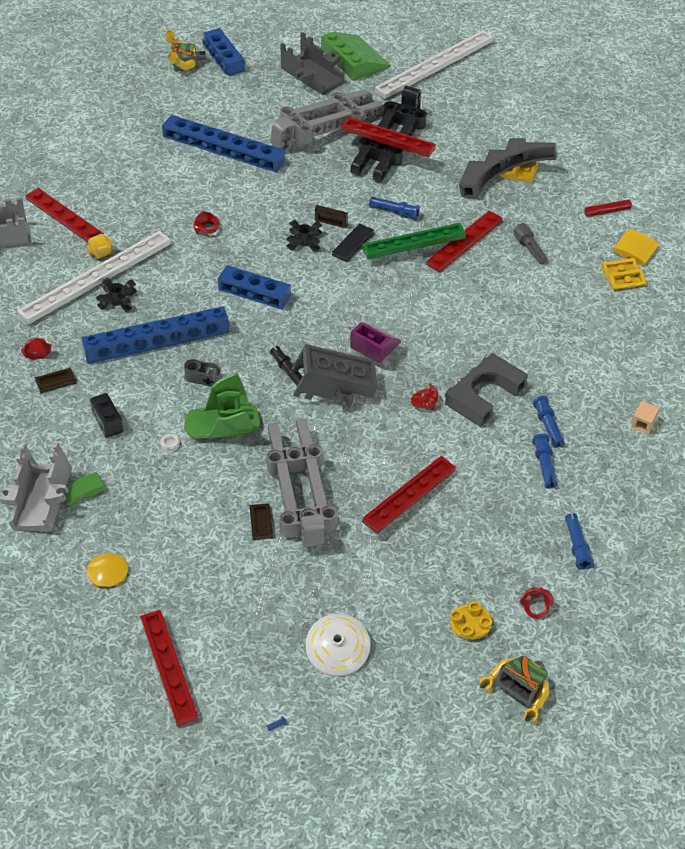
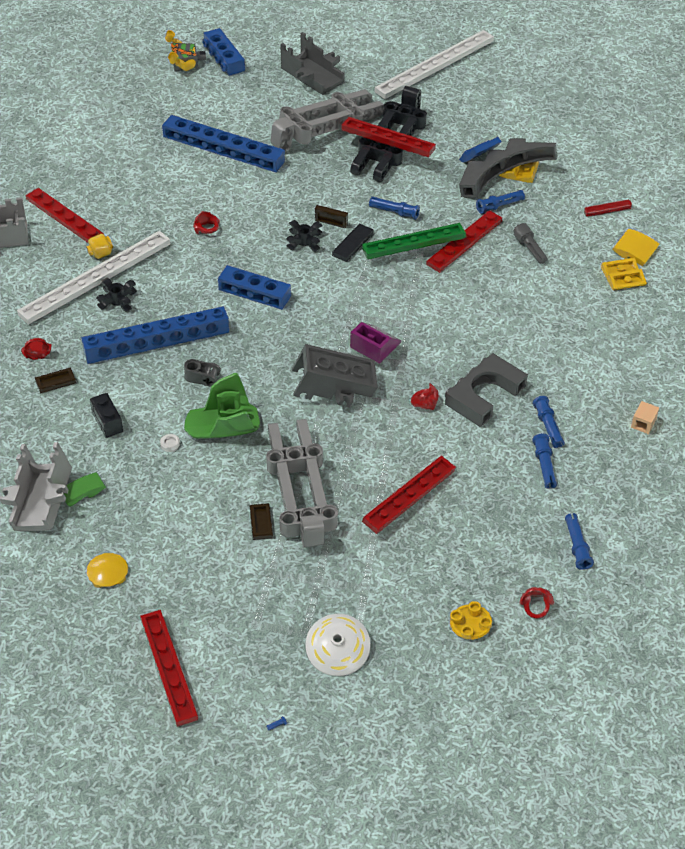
(284, 362): black pin -> none
(356, 56): bright green slope -> none
(480, 149): none -> blue slope
(494, 202): none -> blue pin
(523, 680): torso -> none

